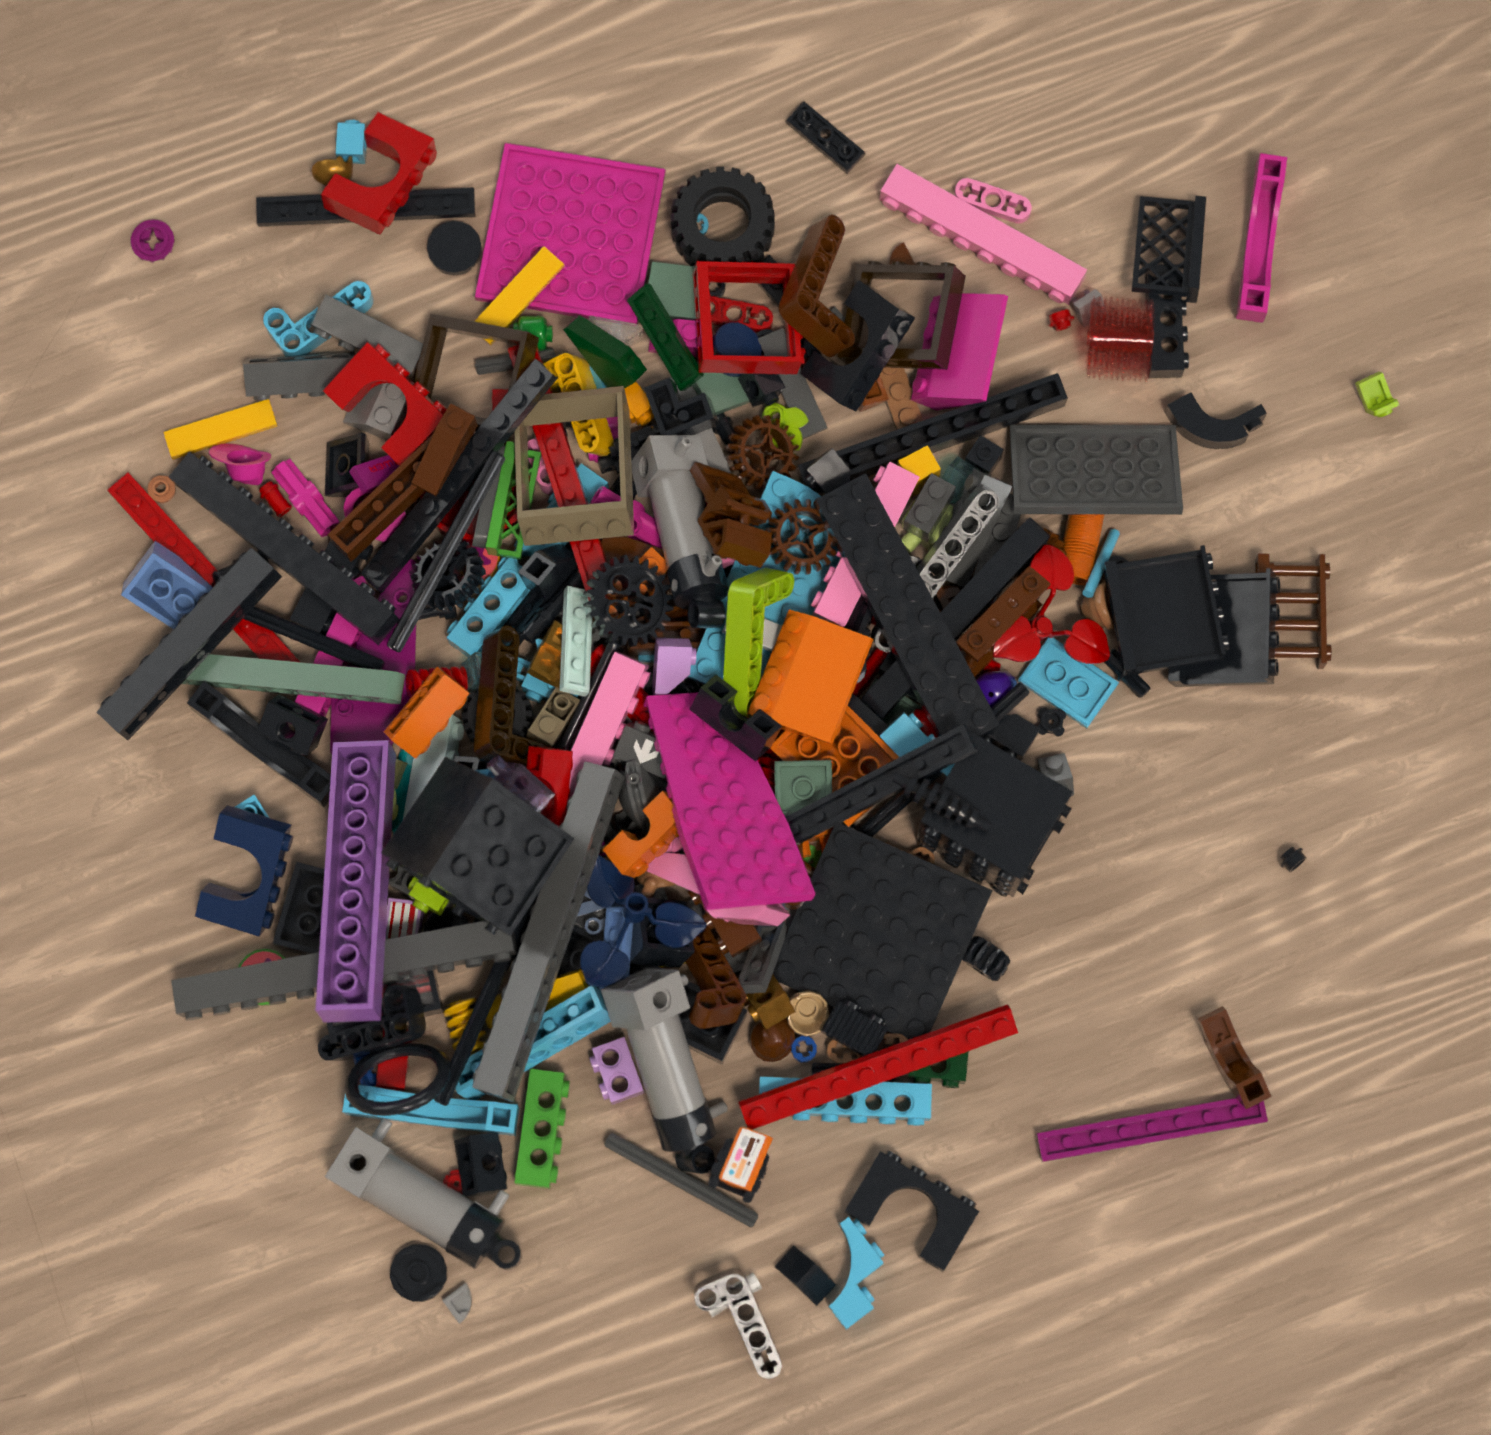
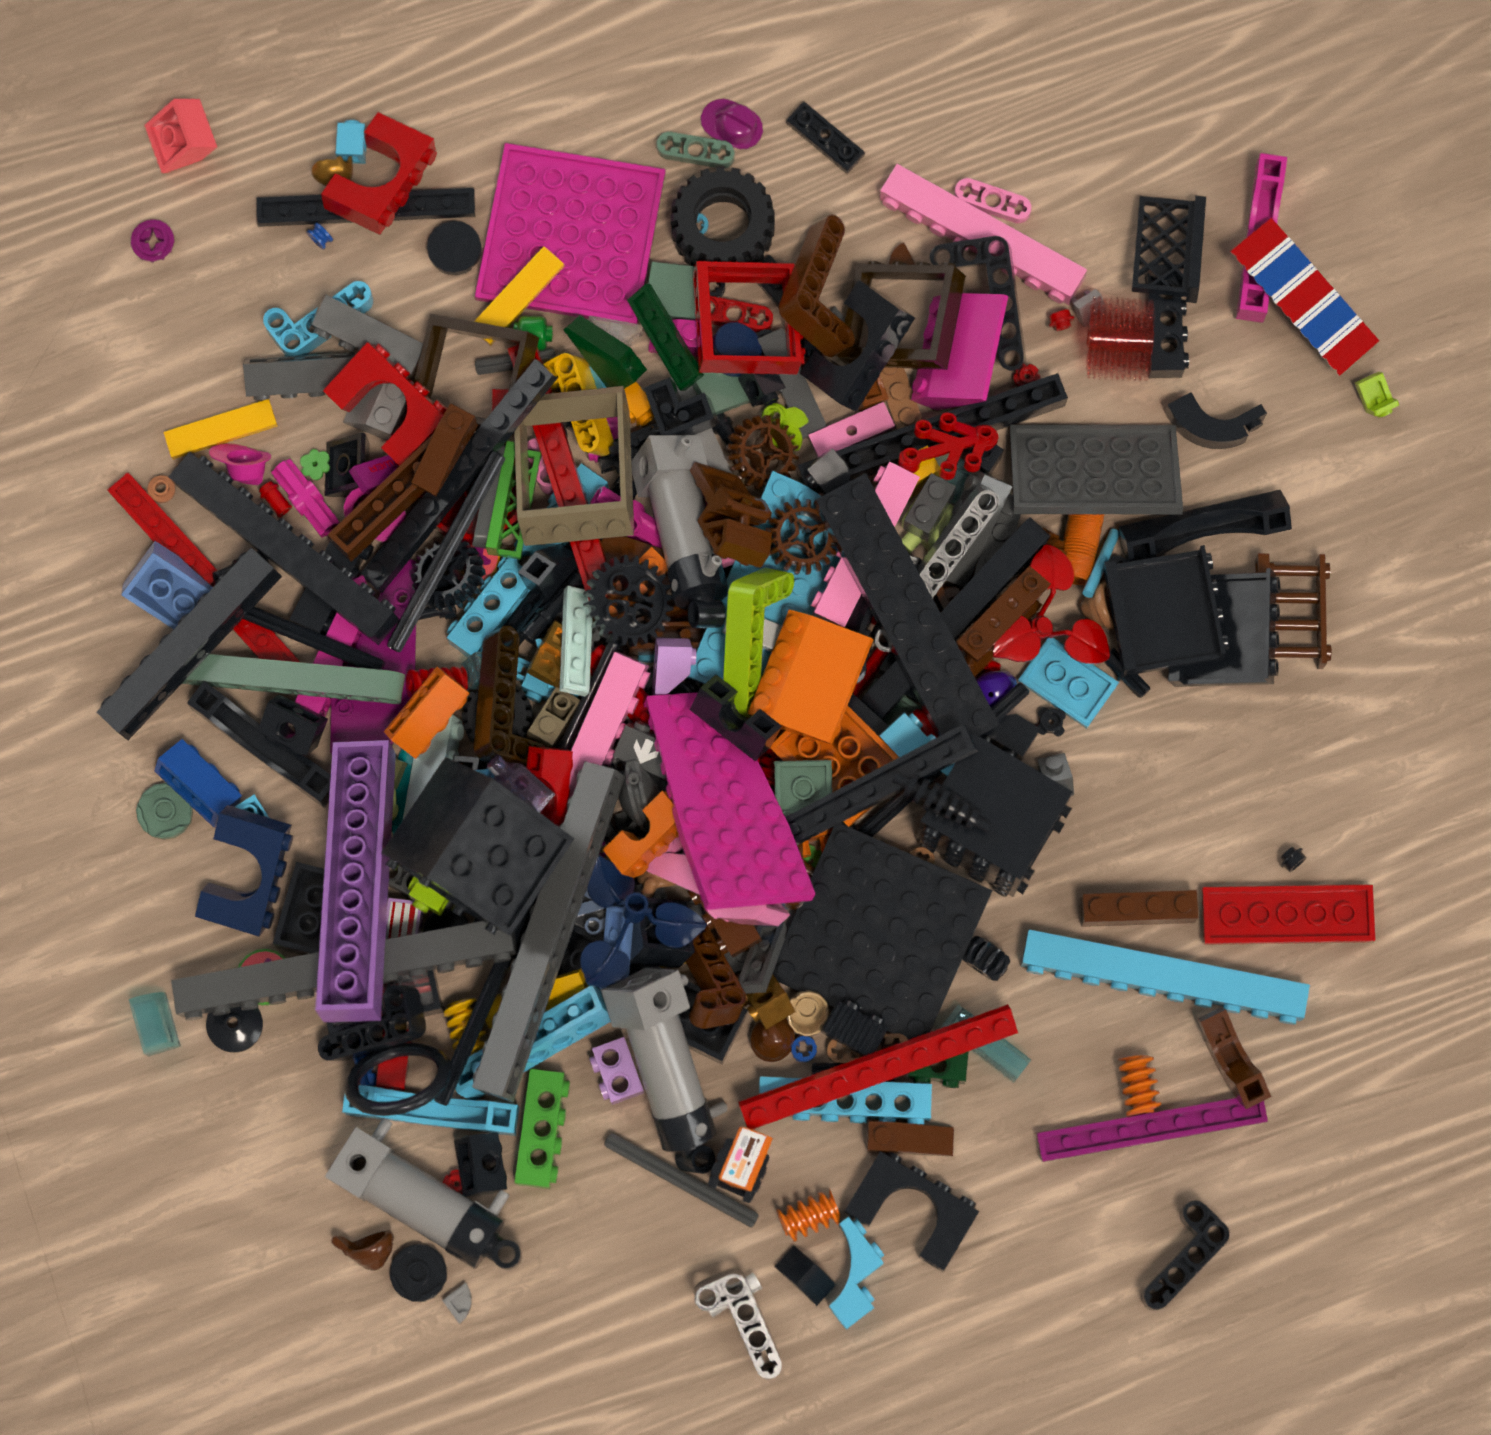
(154, 1023): none -> clear light blue brick
(163, 812): none -> sand green tile
(180, 134): none -> coral slope
(197, 781): none -> blue brick
(238, 1038): none -> black dish
(309, 462): none -> bright green plant
(319, 236): none -> blue bush
(369, 1251): none -> reddish brown hat
(674, 153): none -> sand green beam
(732, 123): none -> magenta piece
(809, 1215): none -> orange piece
(867, 425): none -> bright pink tile
(910, 1139): none -> reddish brown slope
(981, 437): none -> red plant
(999, 1055): none -> clear light blue piece
(1008, 288): none -> black beam
(1029, 369): none -> red plate
(1139, 908): none -> reddish brown brick
(1139, 1085): none -> orange piece
(1165, 976): none -> medium azure brick
(1181, 1260): none -> black beam
(1254, 514): none -> black arch
(1288, 914): none -> red plate
(1305, 296): none -> sticker

